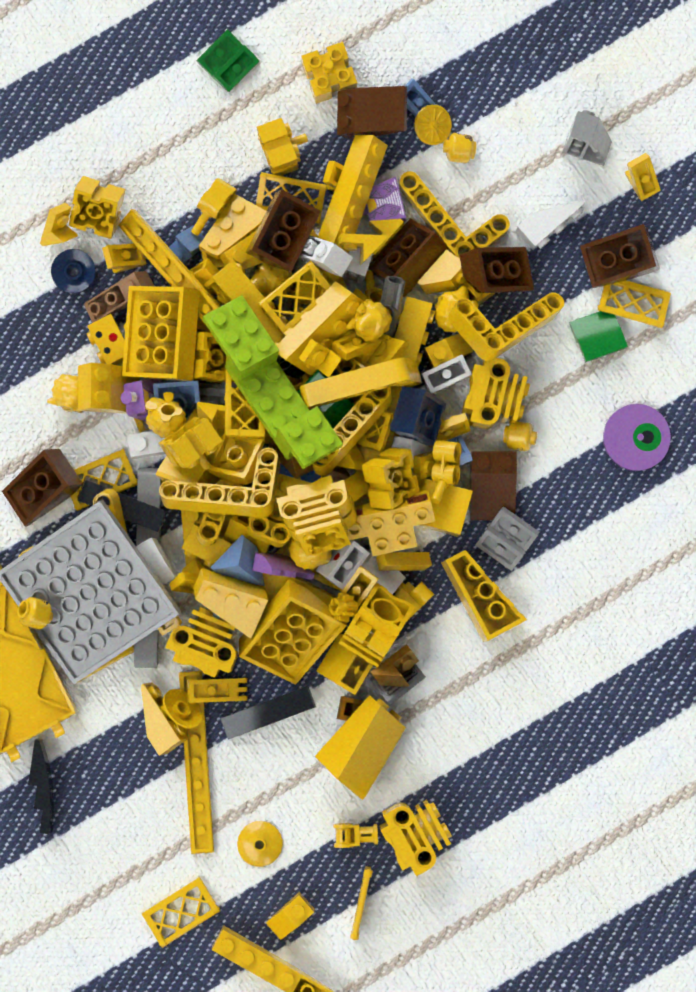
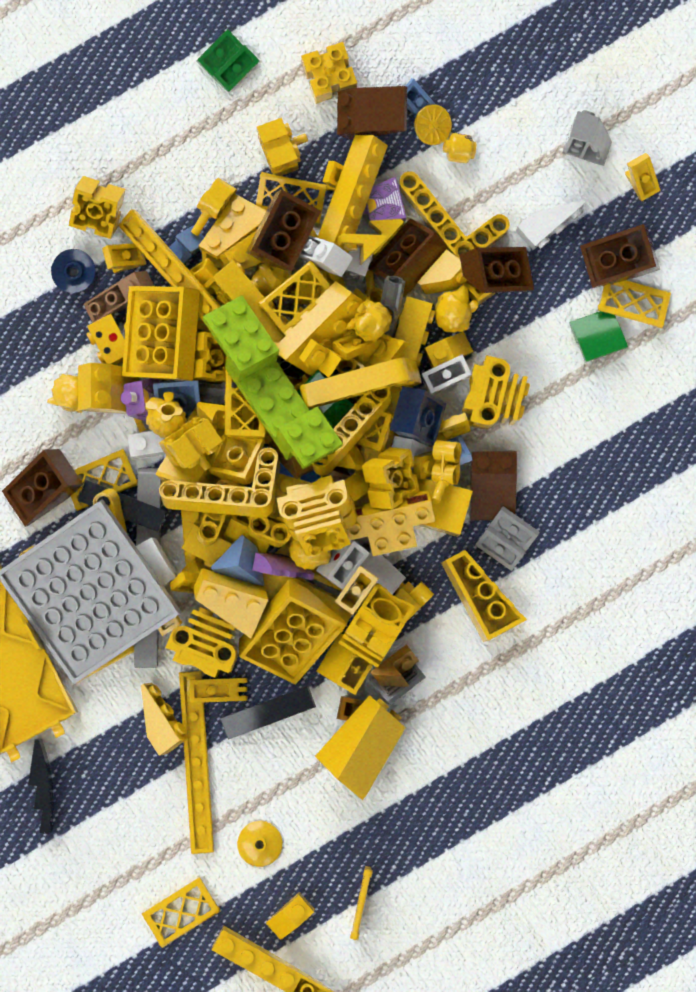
(35, 613): yellow head -> none
(56, 226): yellow slope -> none
(180, 711): yellow dish -> none
(343, 607): yellow gear -> none
(353, 835): yellow connector -> none
(404, 561): yellow piece -> none
(414, 835): yellow piece -> none
(493, 342): yellow beam -> none
(519, 436): yellow head -> none
(636, 437): medium lavender tile -> none

